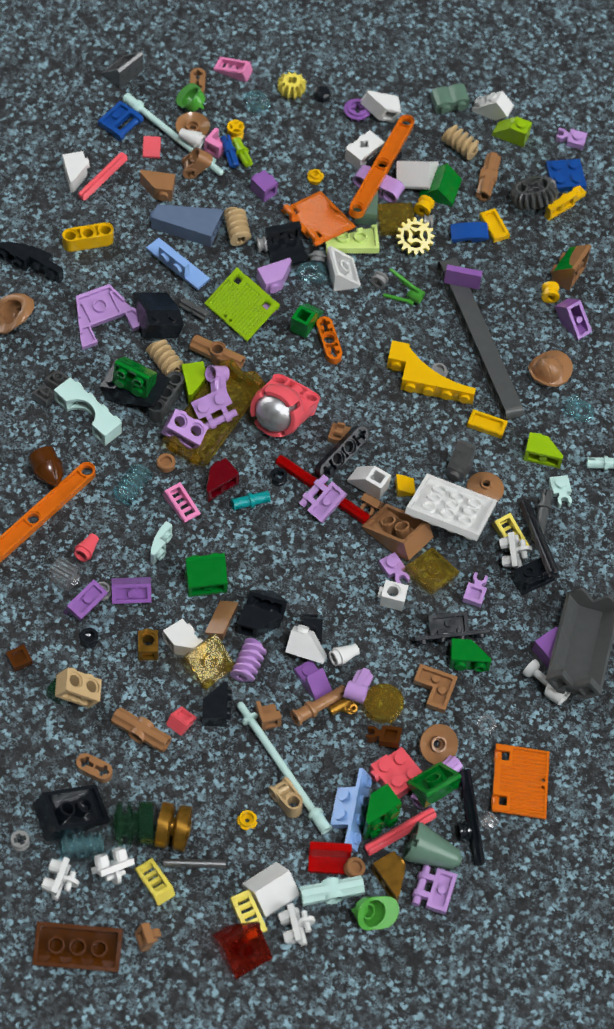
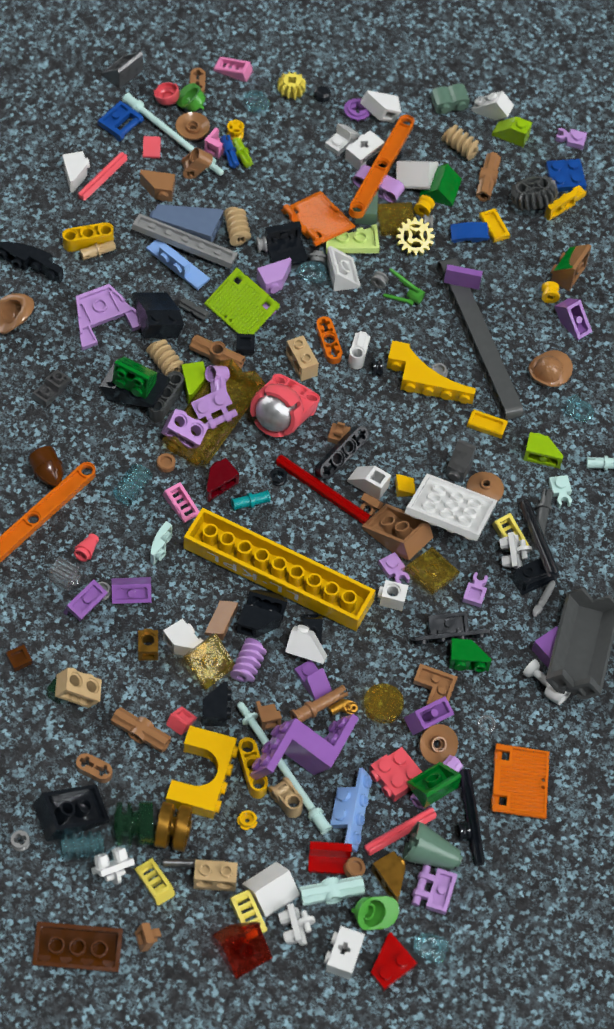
(55, 886): white hips -> none
(73, 397): light aqua arch -> none
(88, 637): black tile -> none
(97, 250): none -> tan axle
(167, 93): none -> coral hair
(184, 241): none -> light grey plate
(192, 137): white cone -> none
(206, 574): green slope -> none
(215, 875): none -> tan brick
(220, 751): none -> yellow arch
(245, 344): none -> black tile
(247, 759): none -> yellow beam
(264, 185): medium lavender brick -> none
(279, 569): none -> yellow brick
(302, 358): none -> tan brick
(303, 746): none -> medium lavender bracket
(305, 319): green slope -> none
(315, 177): yellow plate -> none
(326, 502): lavender plate -> none
(341, 139): none -> white slope
(343, 654): white cone -> none
(344, 964): none -> white brick
(357, 688): lavender piece -> none
(358, 350): none -> white piece
(377, 367): none -> black bush
(381, 812): green slope -> none
(388, 736): reddish brown plate -> none
(391, 963): none -> red wing
(429, 715): none -> medium lavender slope
(436, 956): none -> clear light blue piece
(489, 820): clear bush -> none
(543, 599): none -> light grey piece

